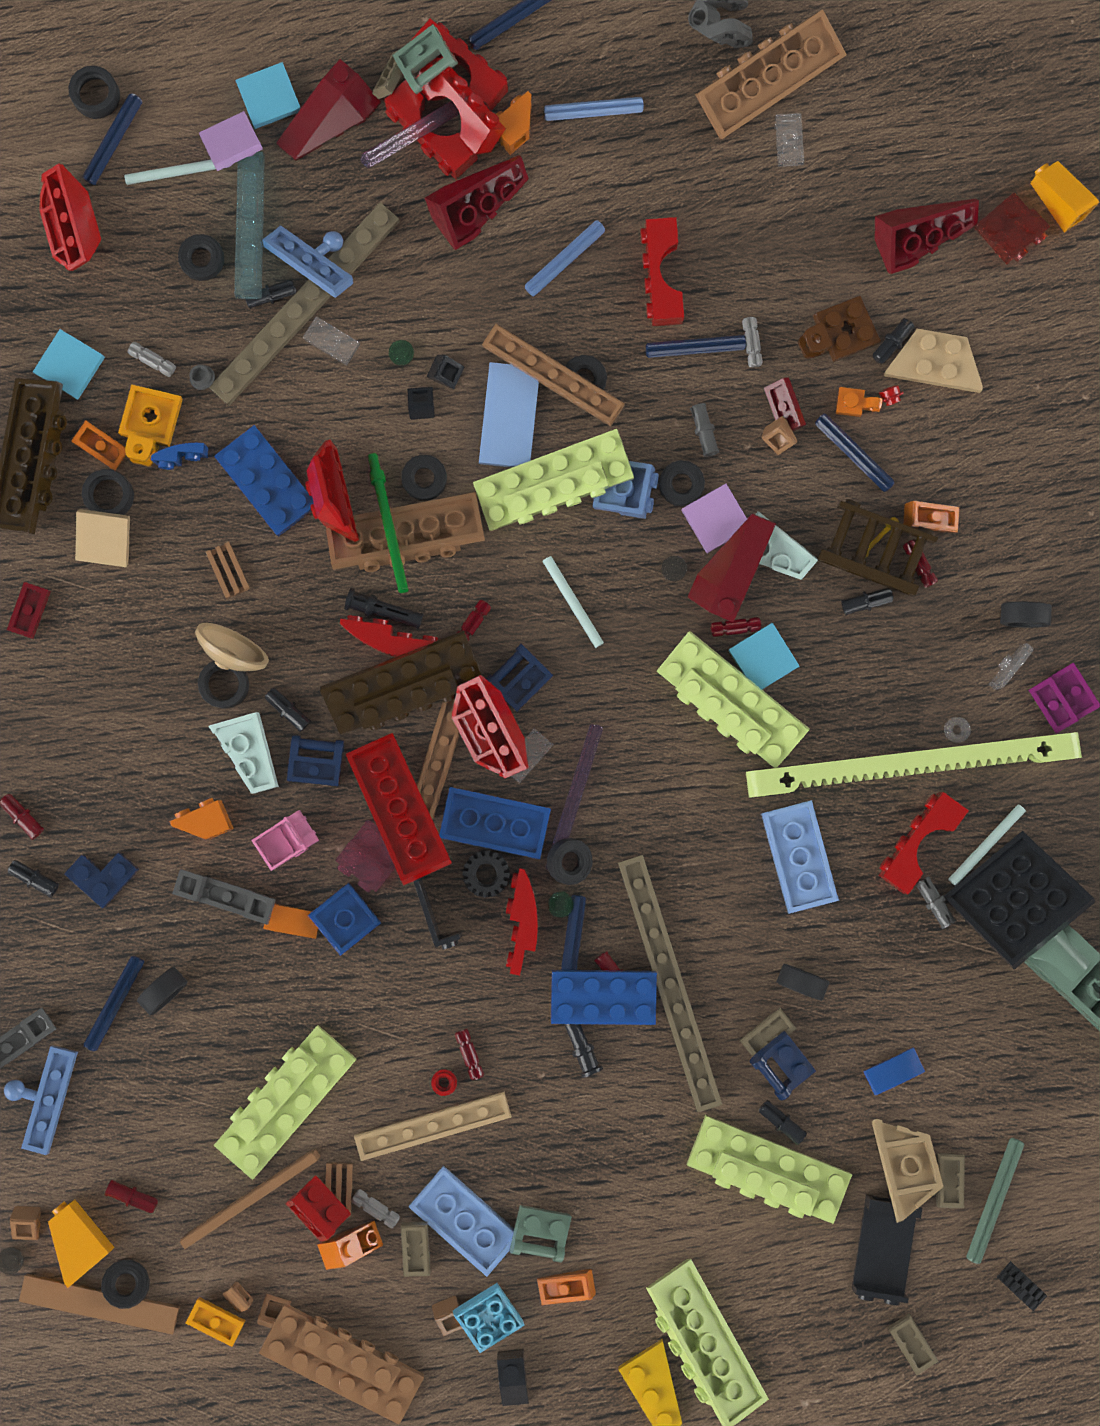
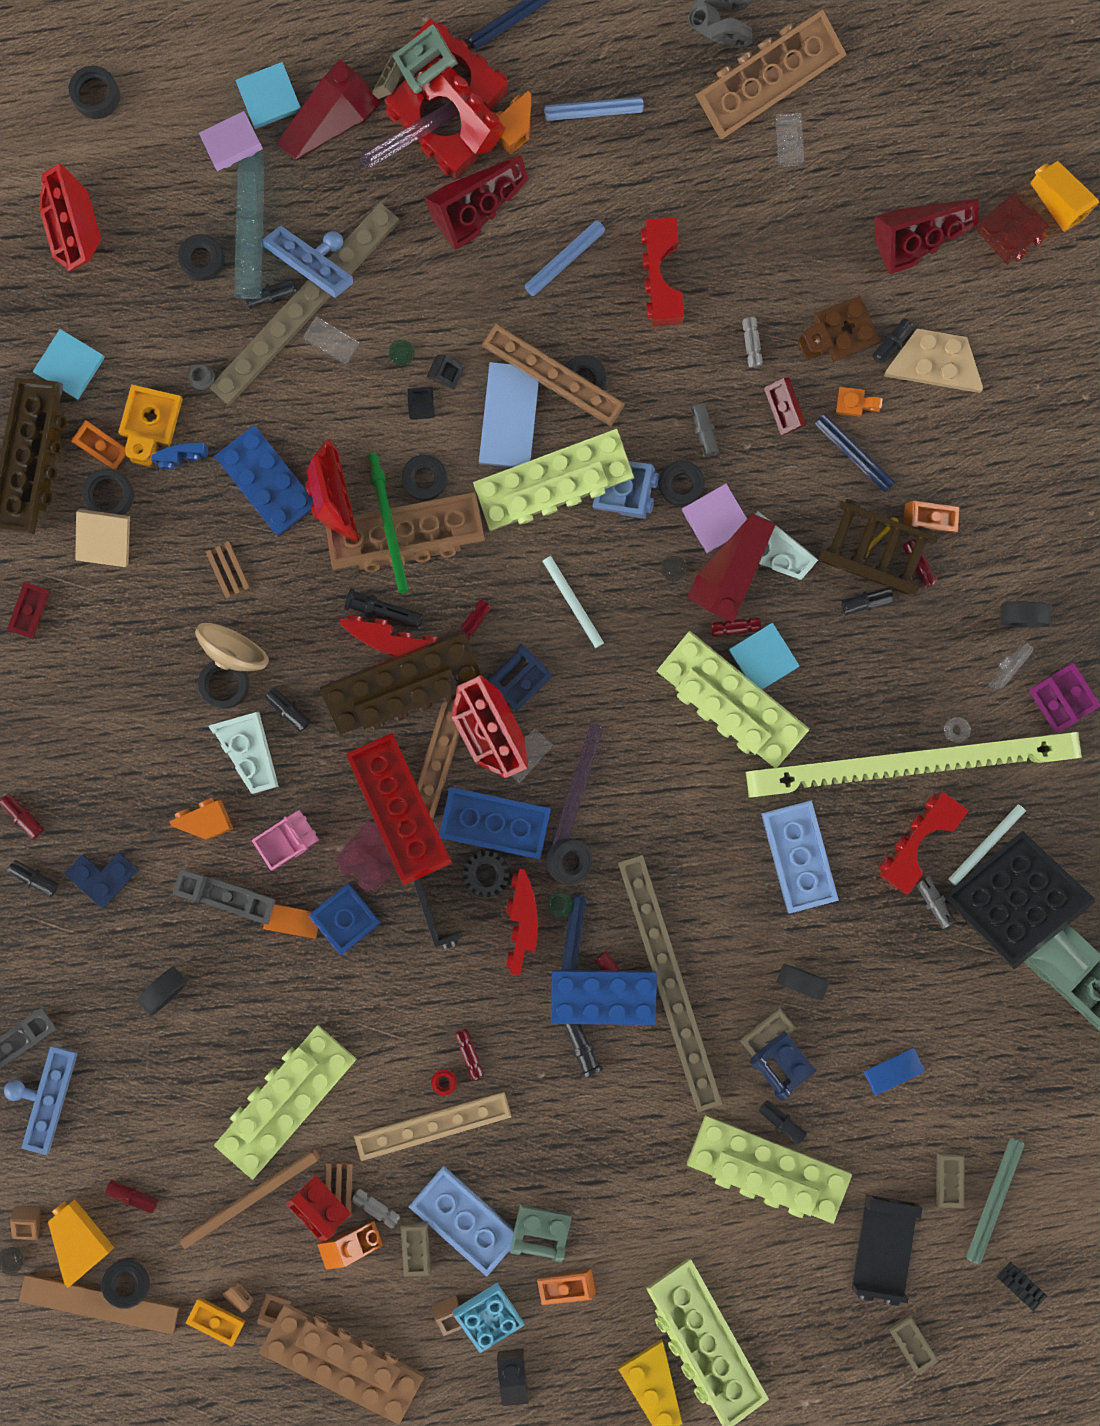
(112, 139): dark blue axle -> none
(113, 1003): dark blue axle -> none
(151, 359): light grey axle -> none
(168, 172): light aqua bar -> none
(315, 769): dark blue plate -> none
(695, 346): dark blue axle -> none
(779, 435): medium nougat slope -> none
(891, 395): red plate -> none
(908, 1167): tan wing -> none

